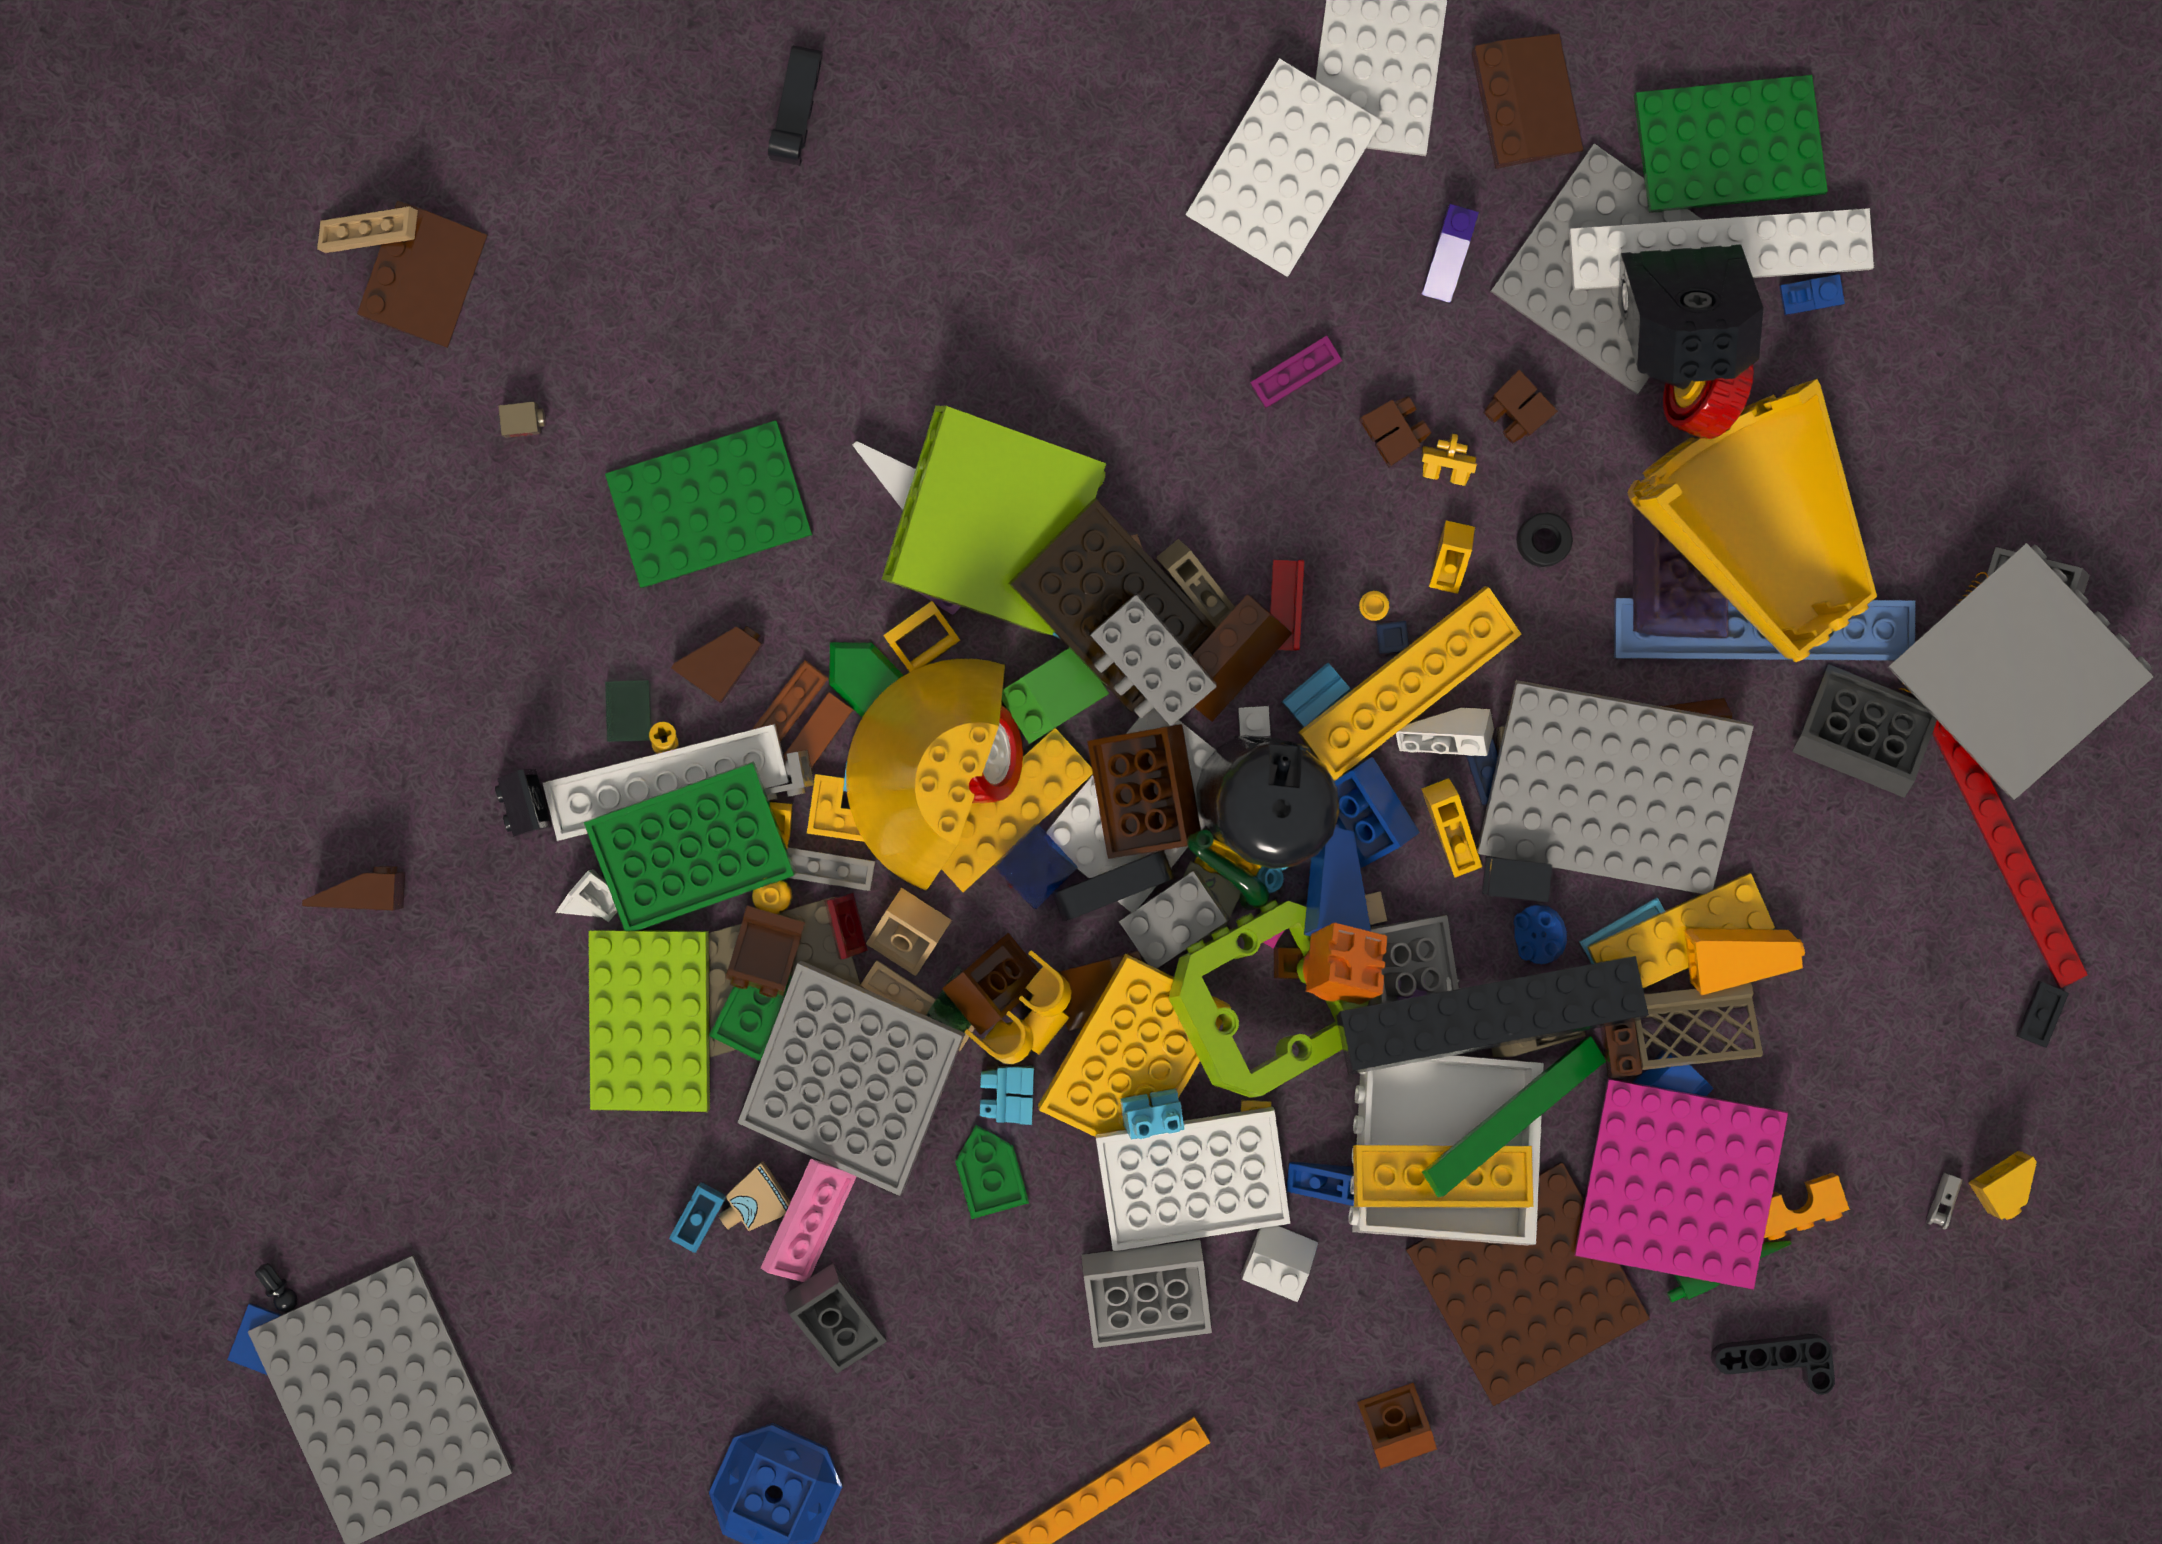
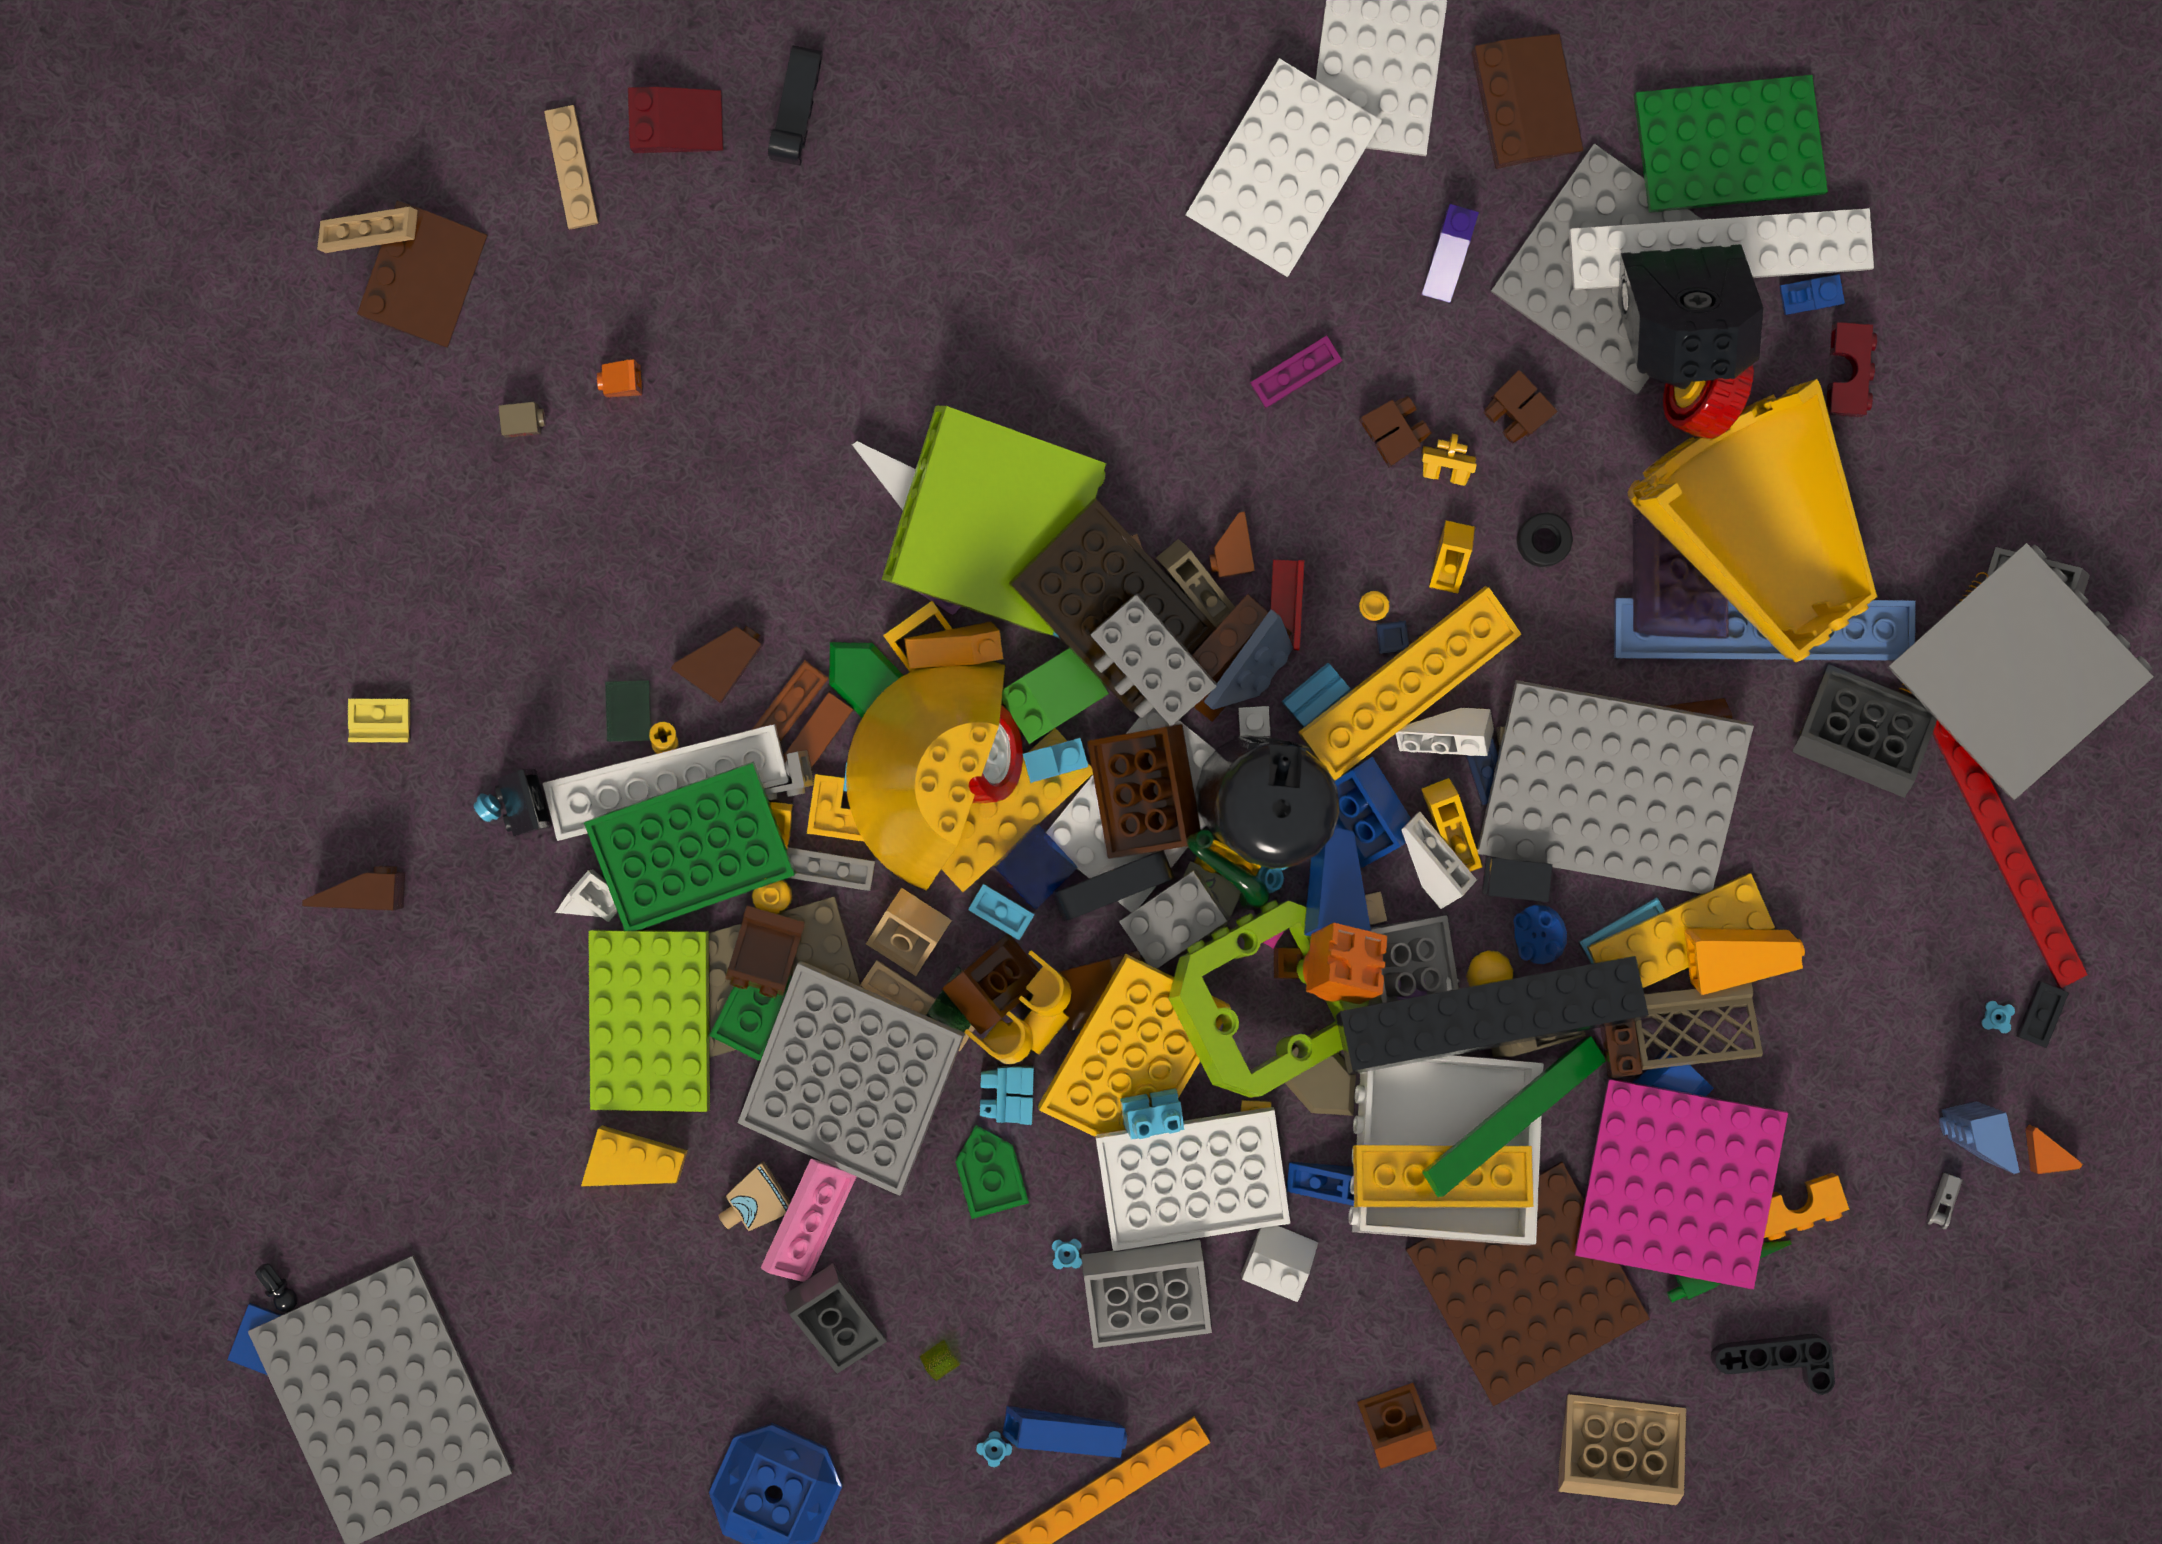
(378, 720): none -> light yellow plate
(487, 807): none -> medium azure plate
(571, 167): none -> tan plate
(620, 379): none -> orange slope
(631, 1160): none -> yellow wedge
(674, 120): none -> dark red slope
(698, 1217): dark azure brick -> none
(708, 504): green plate -> none
(846, 926): dark red slope -> none
(939, 1360): none -> clear neon green slope
(955, 647): none -> light orange slope
(1001, 911): none -> medium azure plate
(1003, 1449): none -> medium azure plate
(1055, 760): none -> medium azure slope
(1063, 1433): none -> blue slope
(1072, 1260): none -> medium azure plate
(1233, 550): none -> dark orange slope
(1254, 665): none -> sand blue wing
(1325, 1086): none -> dark tan tile
(1435, 862): none -> white slope
(1489, 968): none -> yellow hair
(1623, 1450): none -> tan slope
(1854, 344): none -> dark red arch
(1982, 1132): none -> medium blue slope
(1990, 1020): none -> medium azure plate
(2006, 1185): yellow slope -> none
(2047, 1155): none -> orange slope

